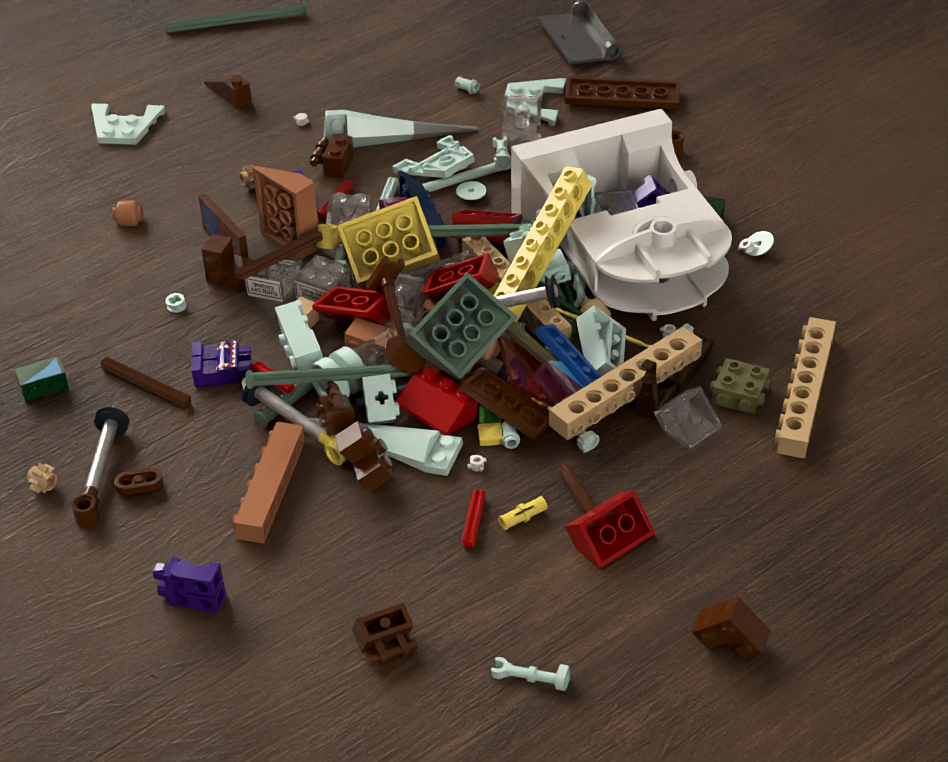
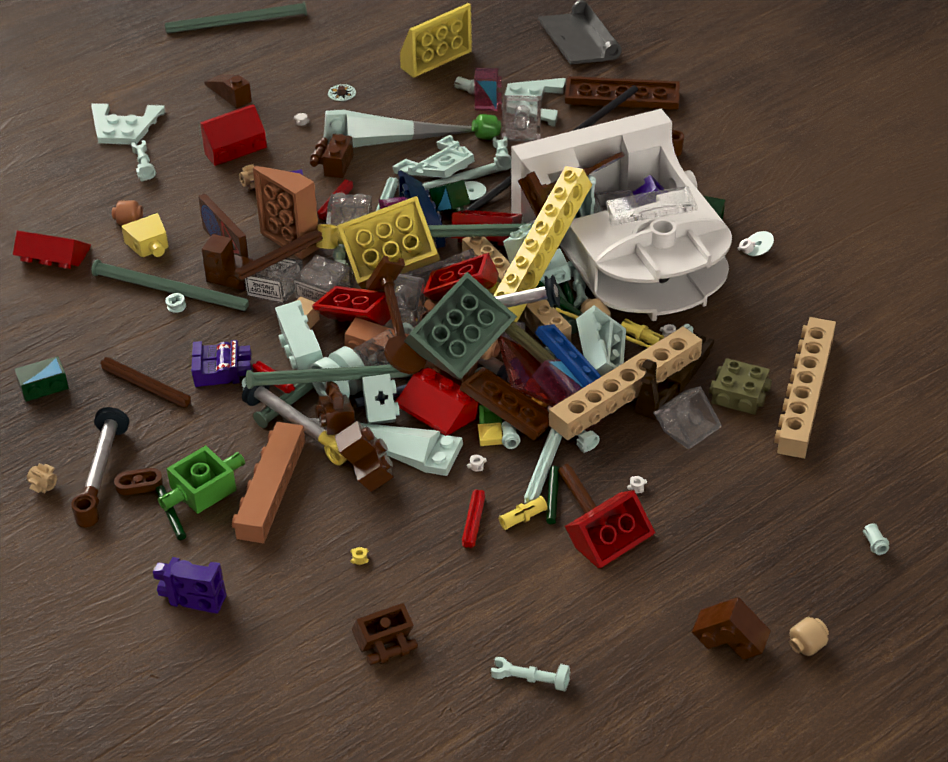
(49, 249): none -> red slope
(145, 170): none -> light aqua piece
(146, 236): none -> light yellow torso
(169, 286): none -> sand green axle
(172, 516): none -> dark green bar
(201, 480): none -> bright green brick
(233, 135): none -> red slope
(341, 92): none -> piece
(359, 556): none -> light yellow piece
(437, 41): none -> light yellow slope
(450, 197): none -> dark green brick
(486, 126): none -> bright green head
(487, 89): none -> clear pink brick
(538, 194): none -> reddish brown piece
(543, 466): none -> light aqua axle
(552, 495): none -> dark green bar
(589, 122): none -> black piece
(637, 484): none -> white piece
(642, 332): none -> light yellow pin
(650, 205): none -> clear windscreen
(808, 636): none -> tan head
(878, 543): none -> light aqua pin

